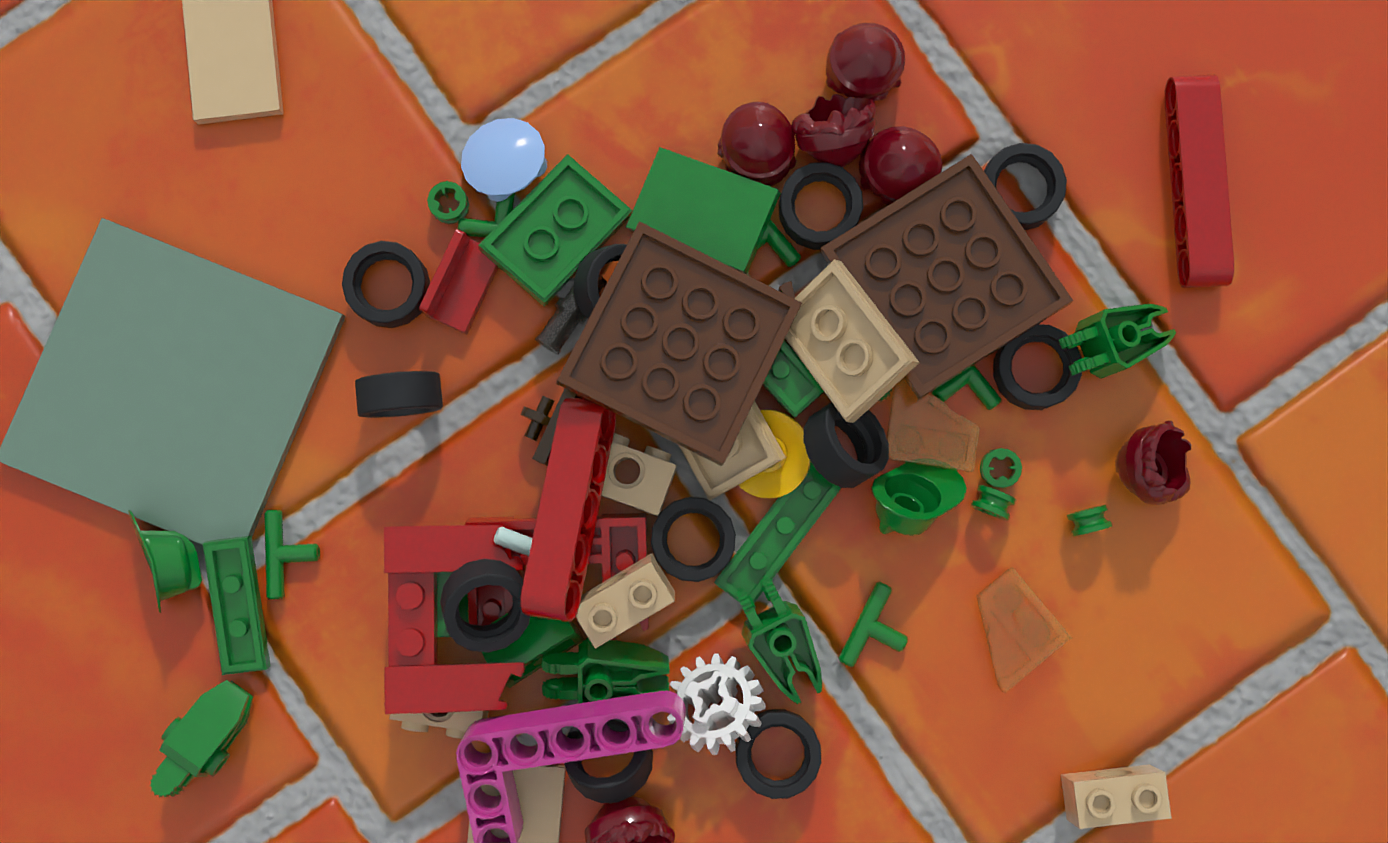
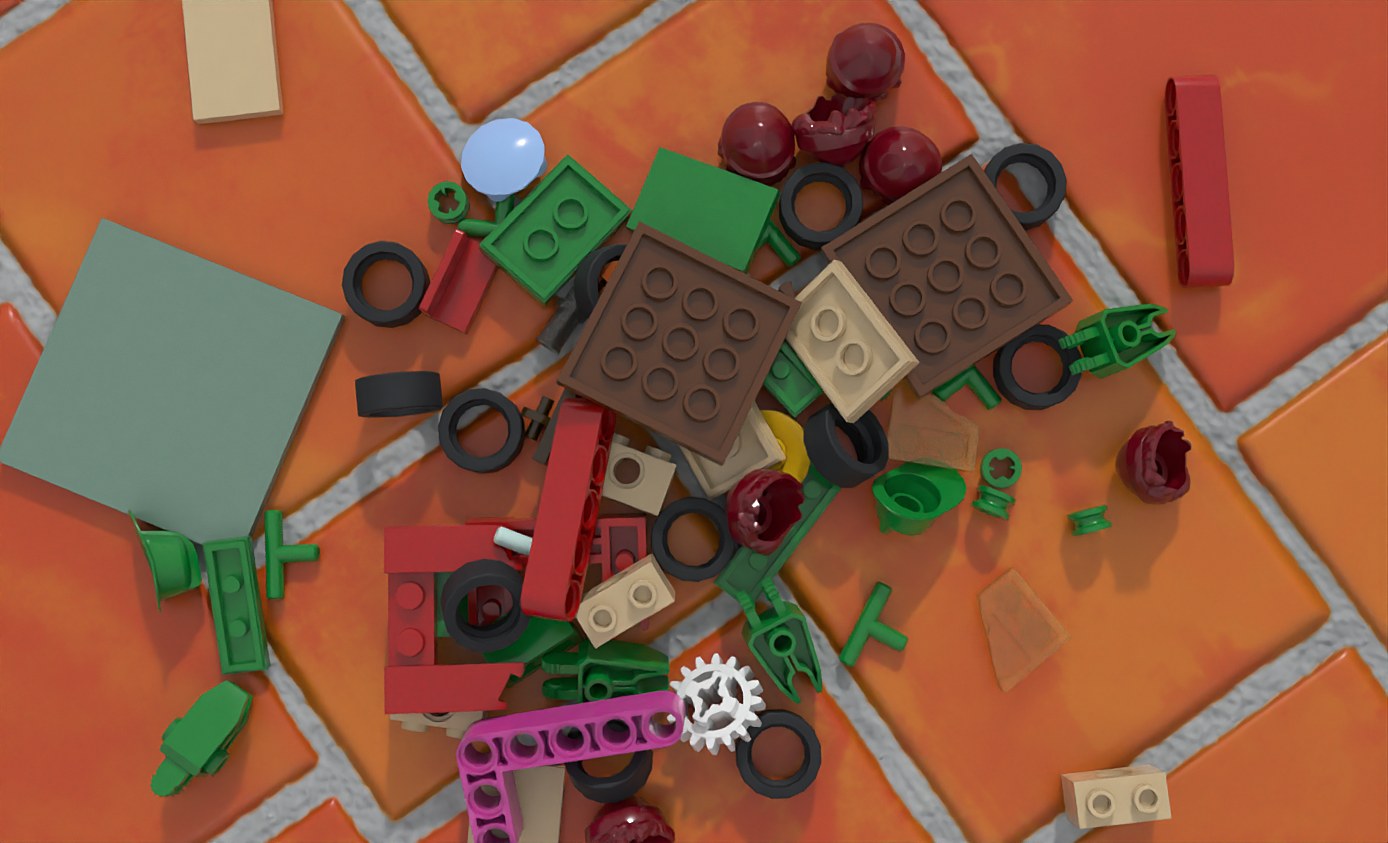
(449, 421): none -> black tyre
(763, 509): none -> dark red hair

